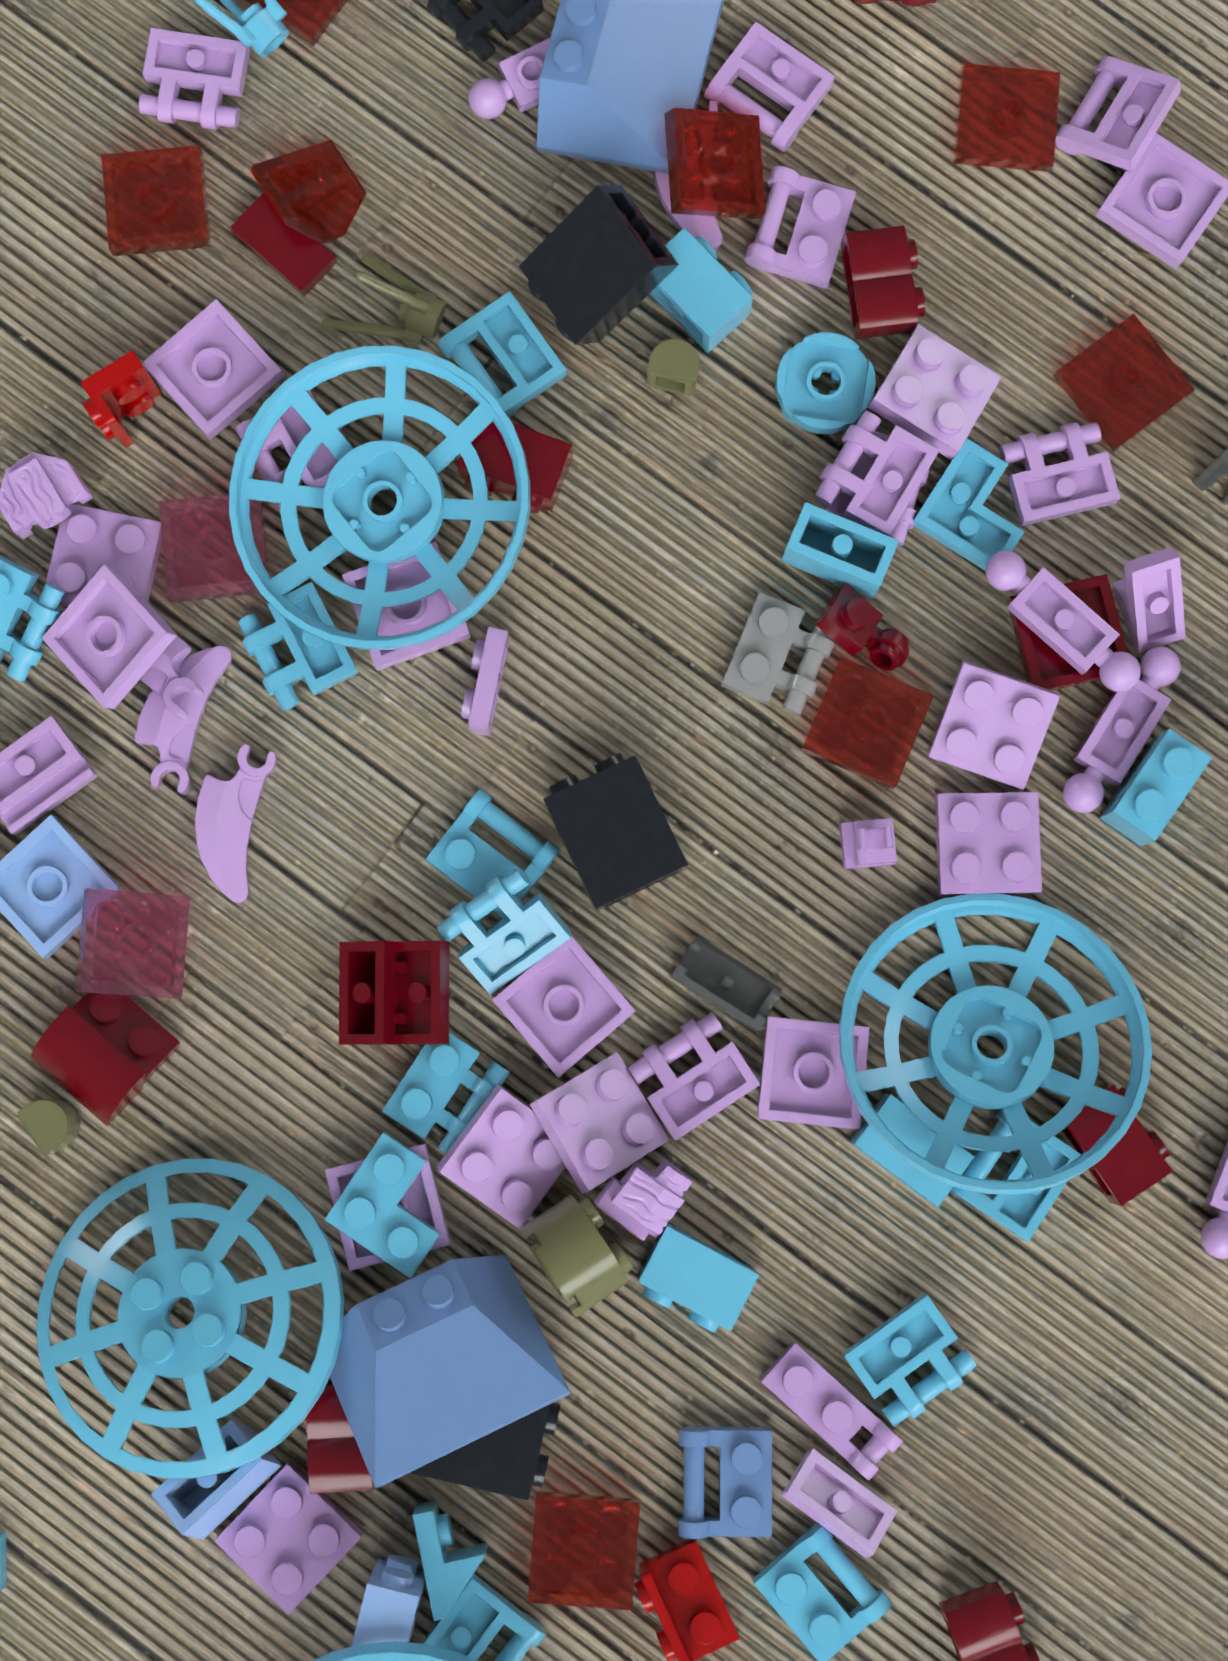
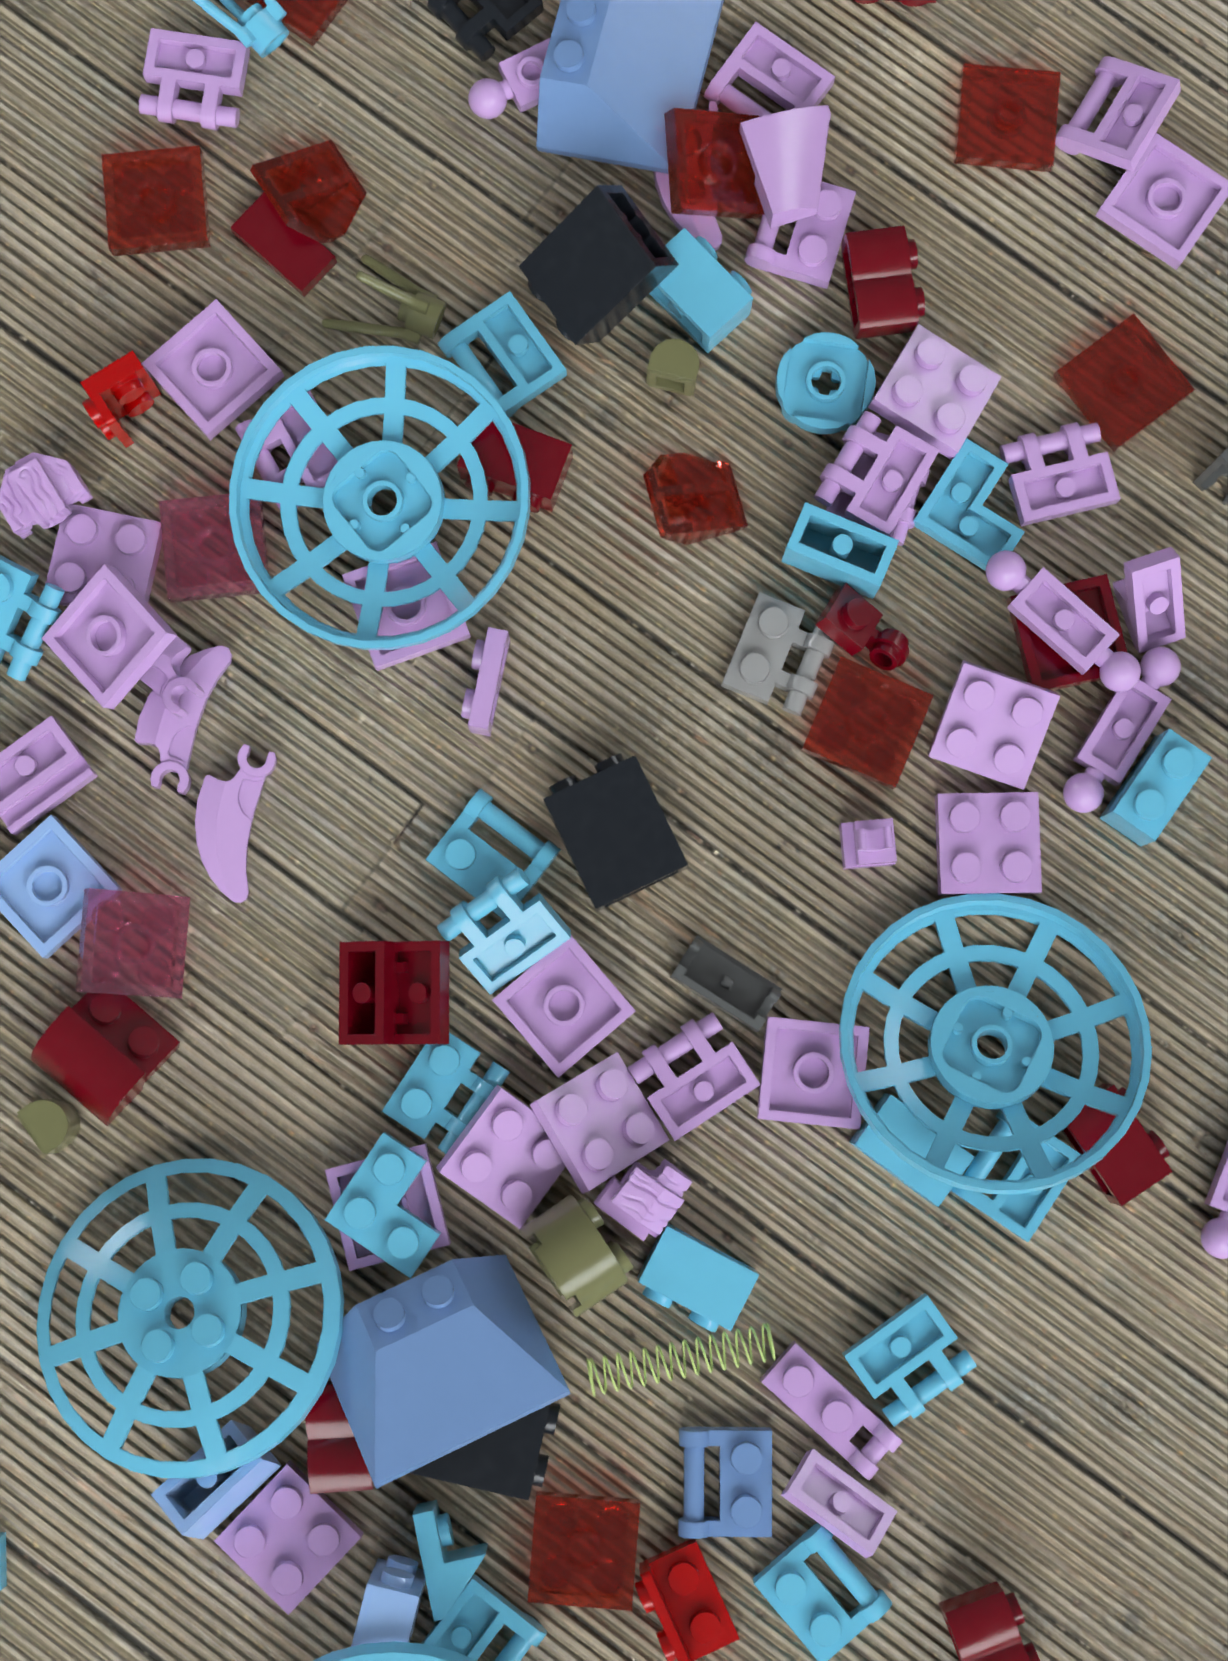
(316, 659): medium azure plate -> none
(693, 498): none -> clear red slope
(697, 1371): none -> yellowish green piece
(788, 161): none -> lavender slope

